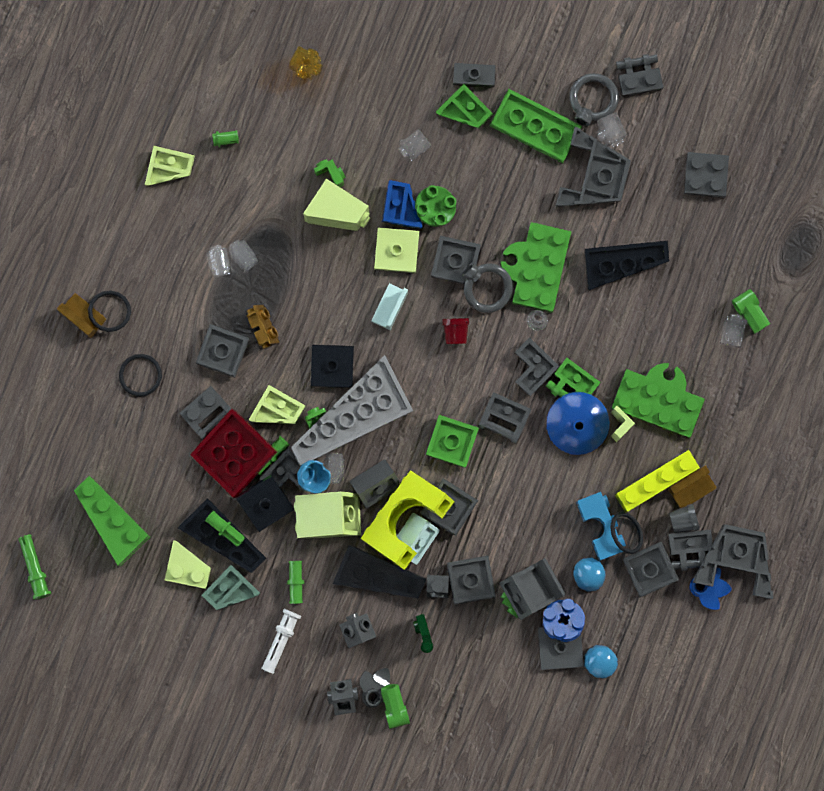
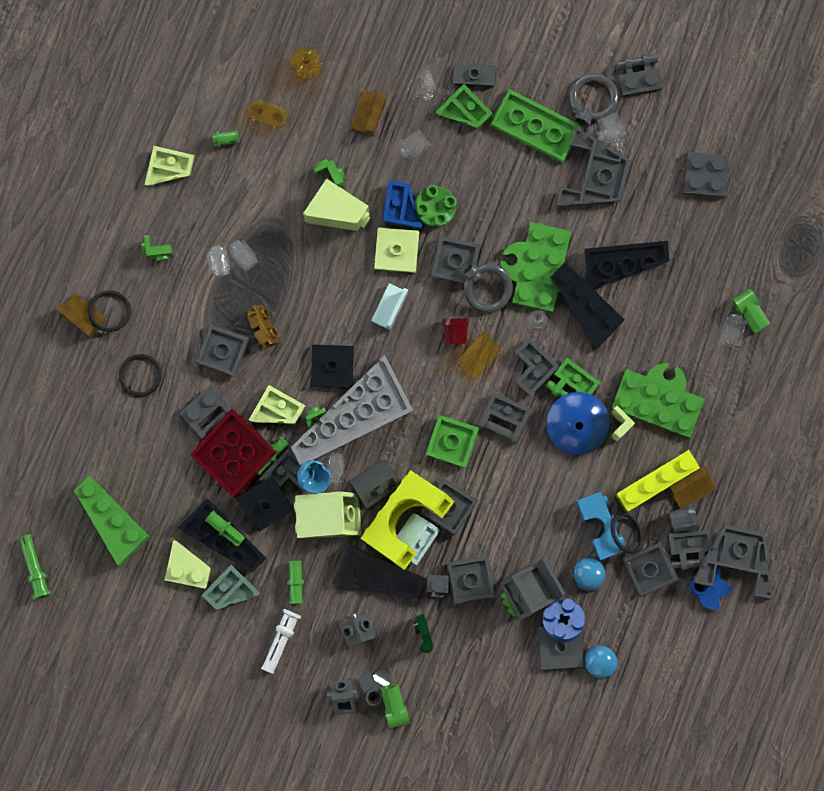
(160, 253): none -> bright green bracket
(268, 113): none -> clear yellow plate
(369, 112): none -> pearl gold panel
(426, 80): none -> clear bracket
(479, 355): none -> clear yellow panel
(587, 306): none -> black wing

